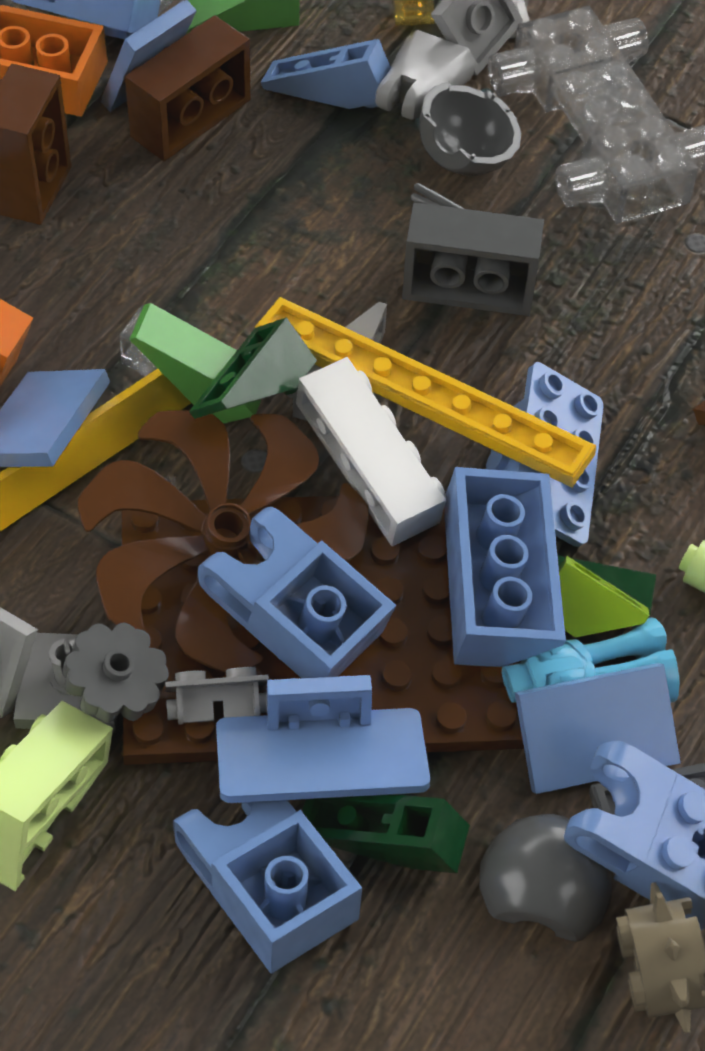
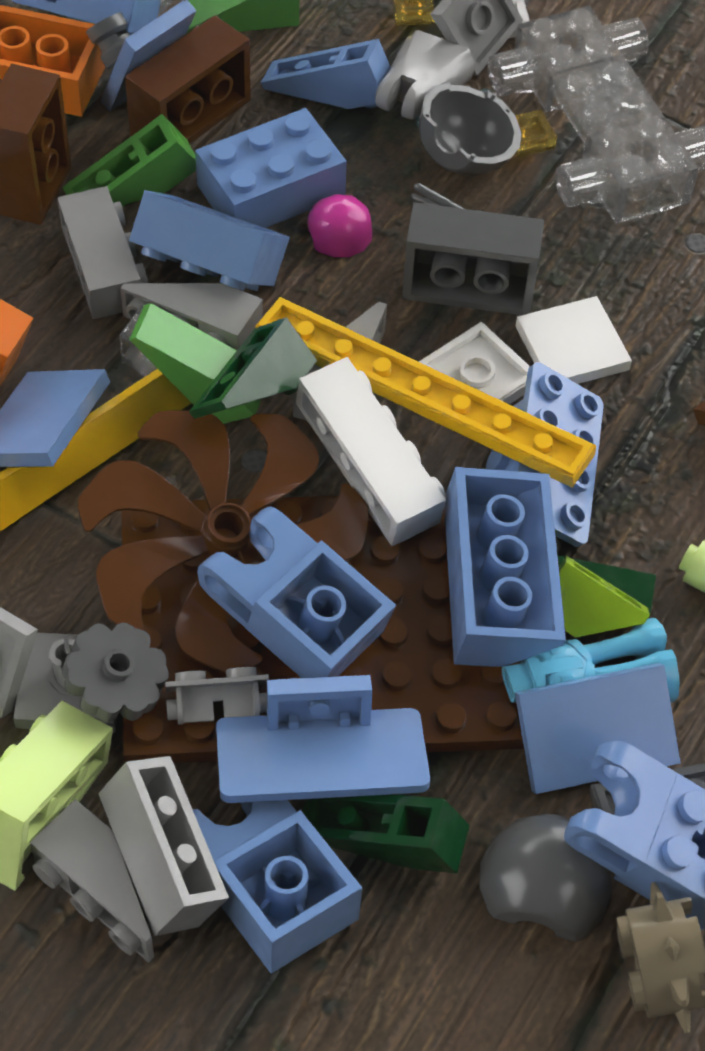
(88, 864): none -> light grey slope
(99, 248): none -> light grey brick
(109, 36): none -> dark grey wheel
(148, 160): none -> bright green slope
(162, 845): none -> light grey brick
(208, 241): none -> medium blue brick
(210, 307): none -> light grey slope
(271, 170): none -> medium blue brick
(340, 226): none -> dark pink hair
(483, 363): none -> white tile
(535, 133): none -> clear yellow plate
(574, 340): none -> white tile

